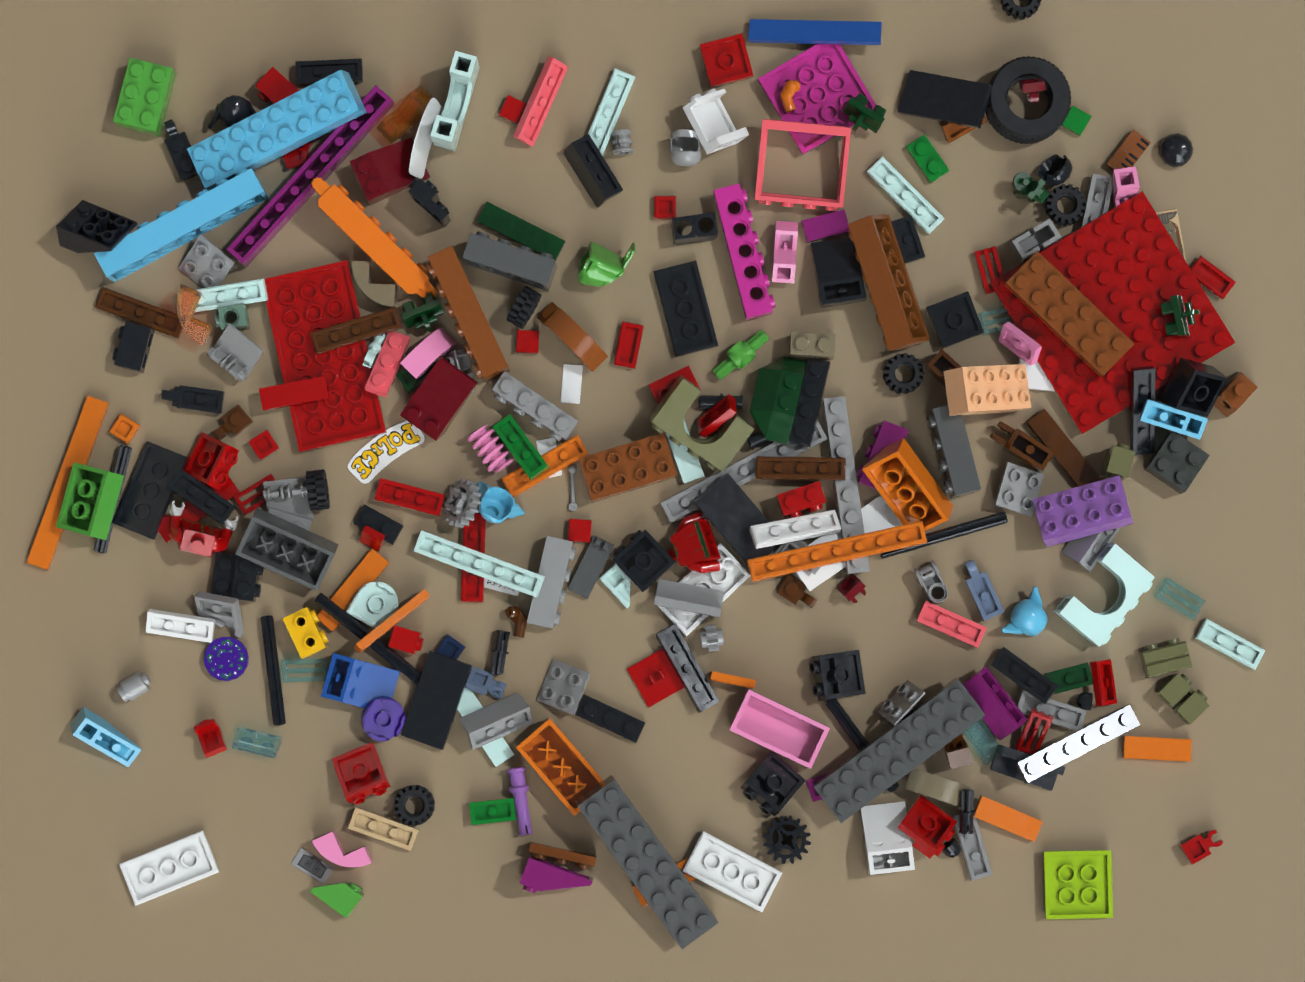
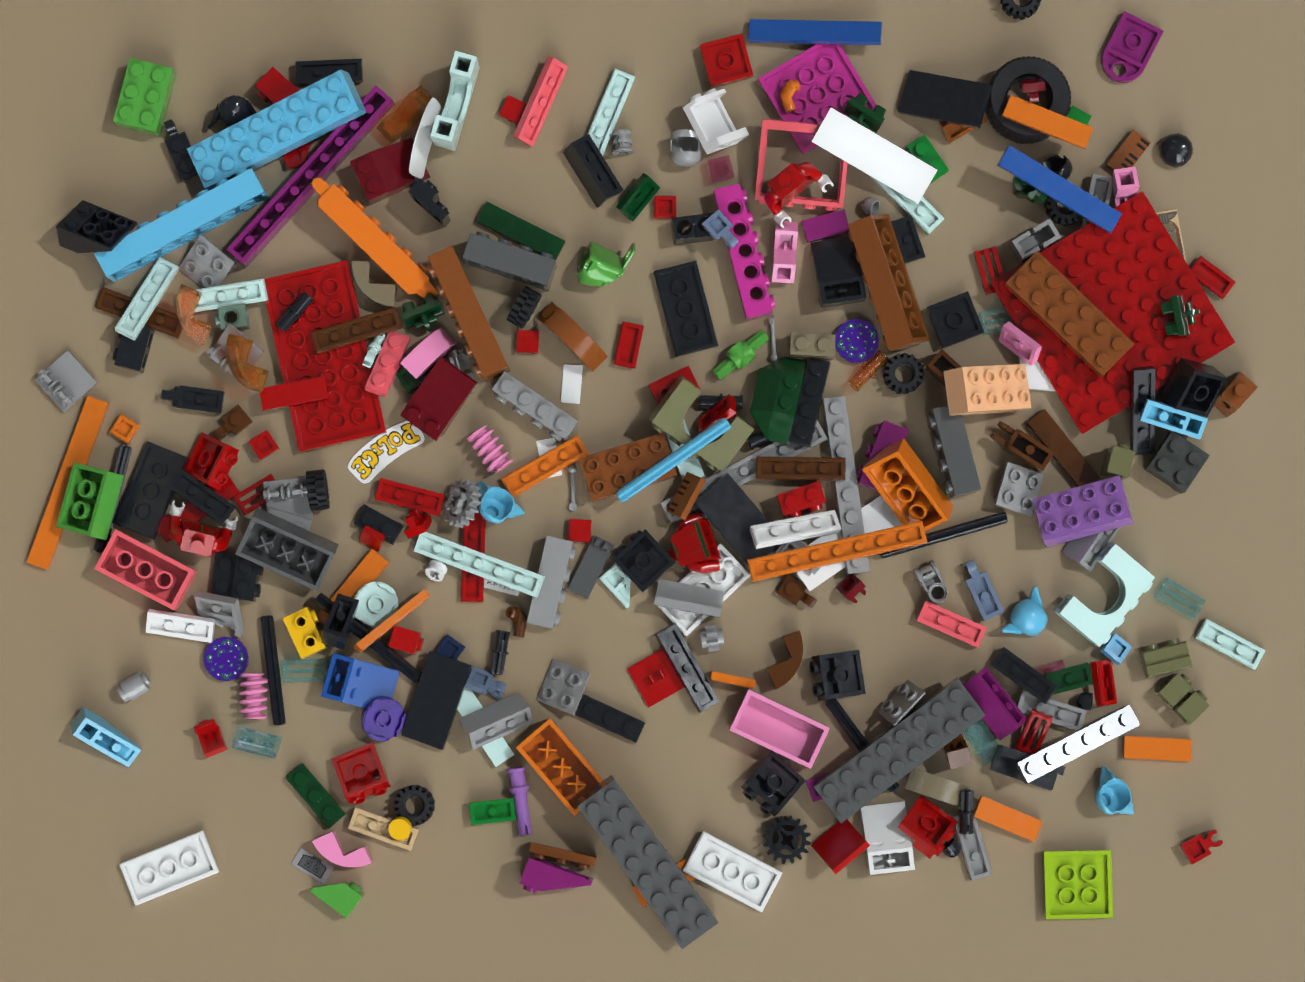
(65, 381): none -> light grey hinge
(146, 298): none -> light aqua tile
(146, 570): none -> coral brick
(247, 374): none -> clear orange brick
(253, 696): none -> bright pink piece
(294, 312): none -> black axle
(315, 795): none -> dark green plate
(340, 621): none -> black slope
(400, 828): none -> yellow tile
(416, 523): none -> red tile
(436, 570): none -> white bush
(520, 447): green plate -> none
(638, 197): none -> dark green plate
(673, 459): none -> medium azure axle
(686, 495): none -> dark orange tile
(718, 227): none -> sand blue plate
(720, 169): none -> clear pink plate
(774, 356): none -> light grey hinge
(784, 671): none -> reddish brown brick
(790, 184): none -> red torso
(840, 845): none -> red tile
(856, 341): none -> dark purple tile
(868, 370): none -> clear orange pin
(871, 206): none -> light grey hinge
(874, 155): none -> white sticker
(1047, 122): none -> orange tile
(1053, 666): none -> clear pink tile
(1059, 189): none -> blue tile
(1113, 794): none -> medium azure piece
(1116, 649): none -> dark azure plate
(1130, 47): none -> magenta tile

